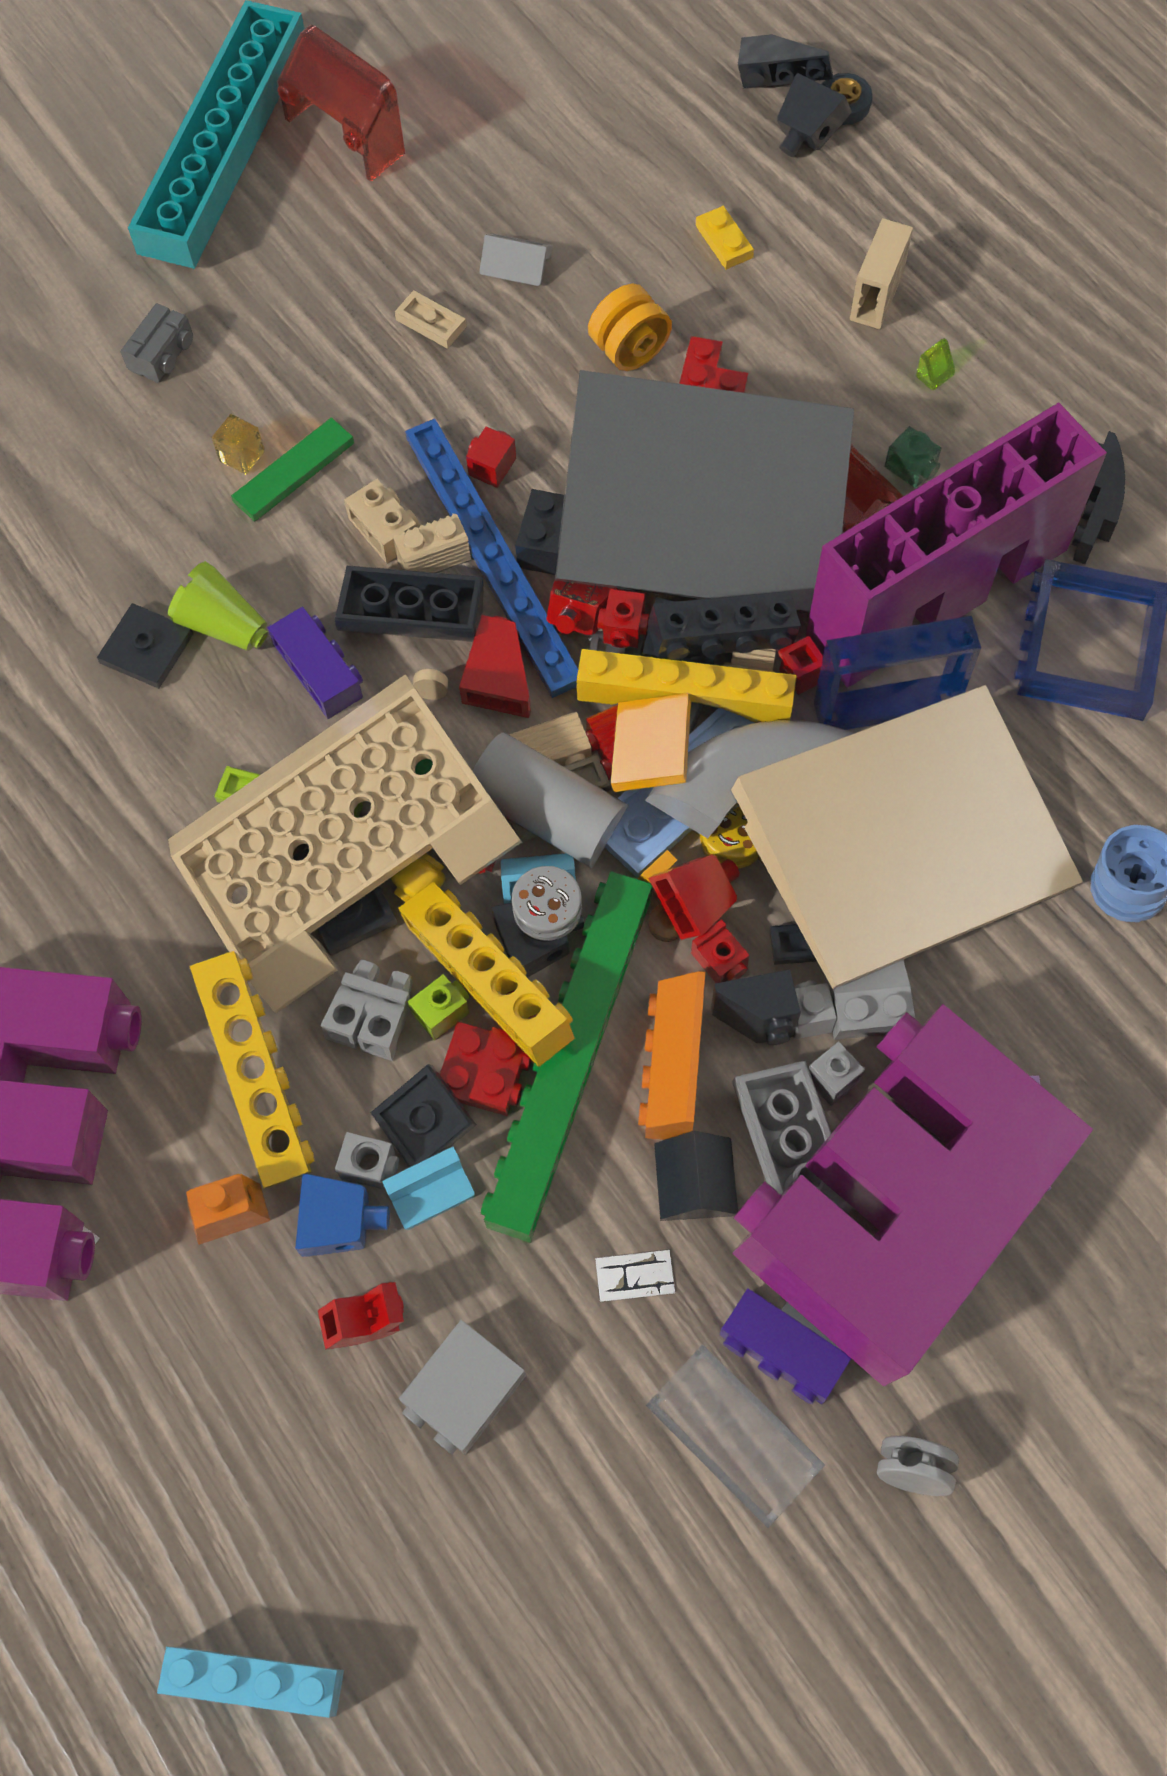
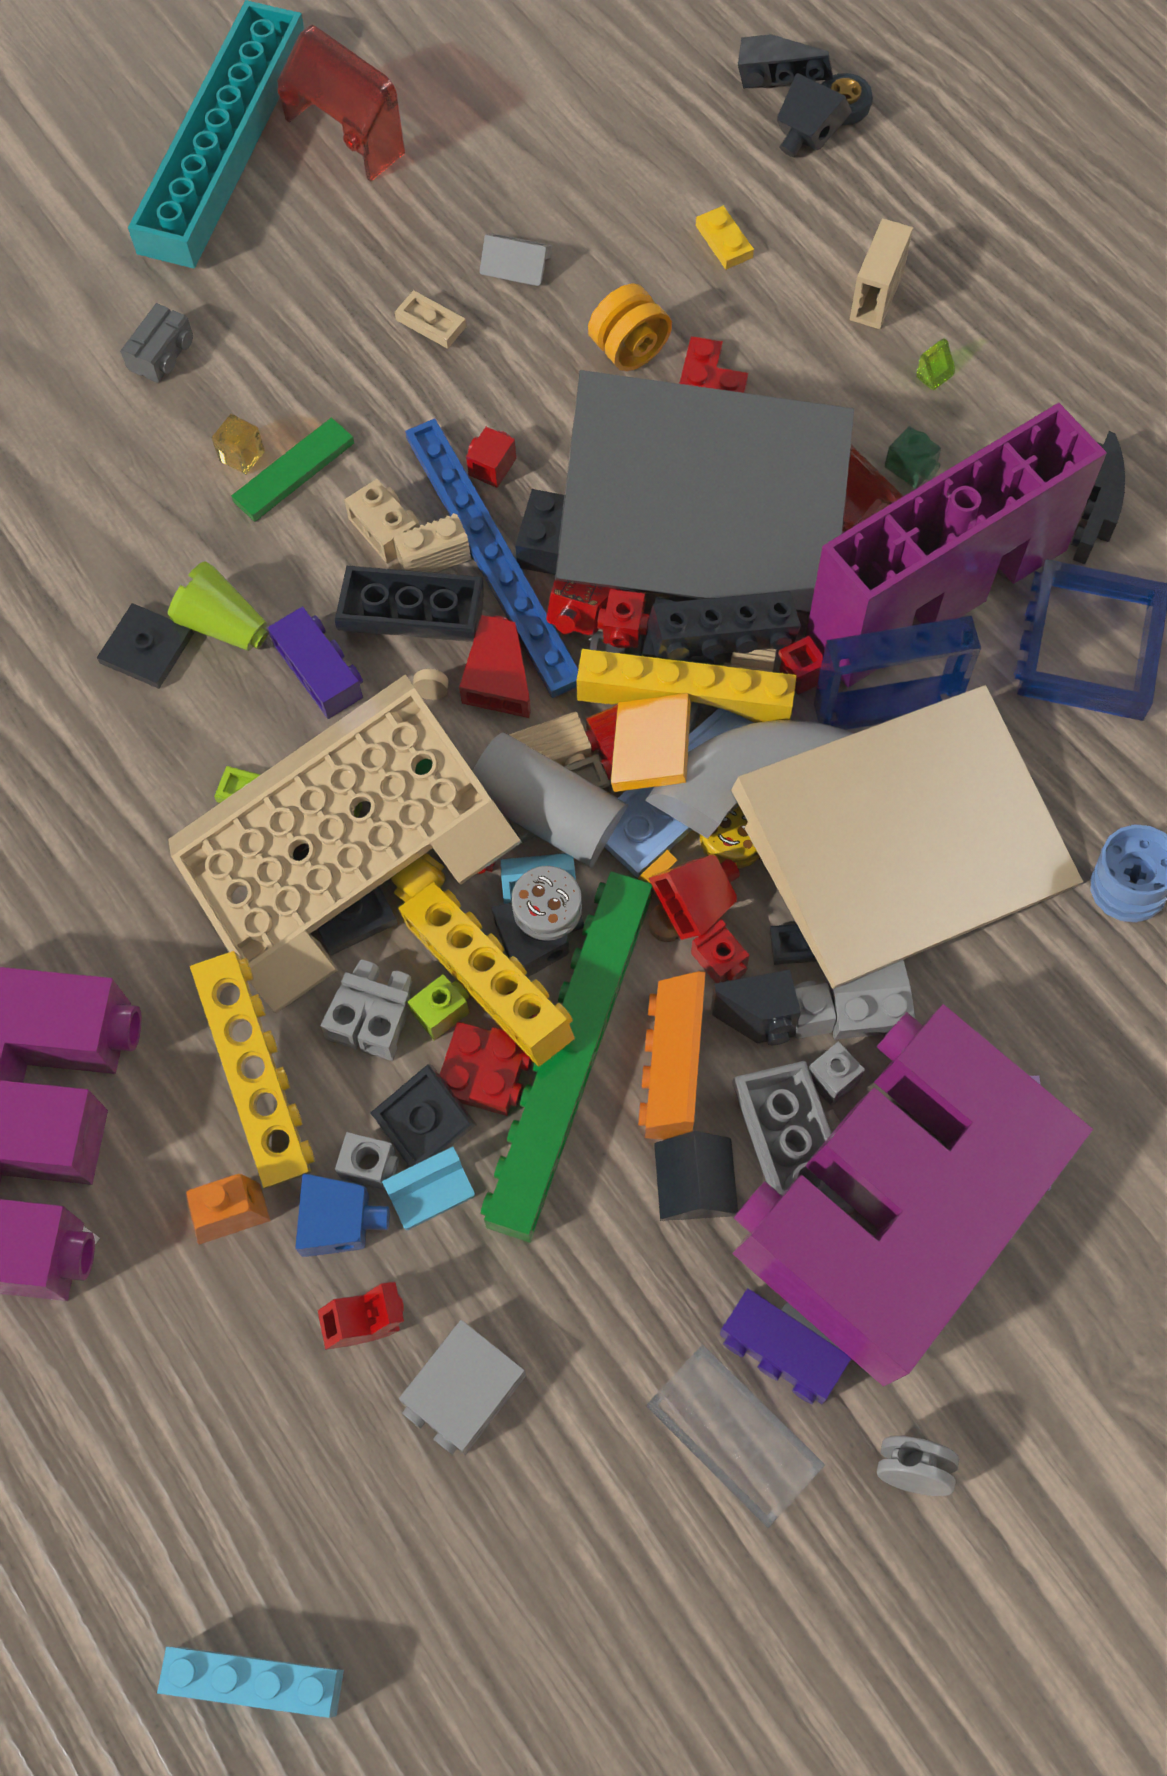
(635, 1275): white sticker -> none

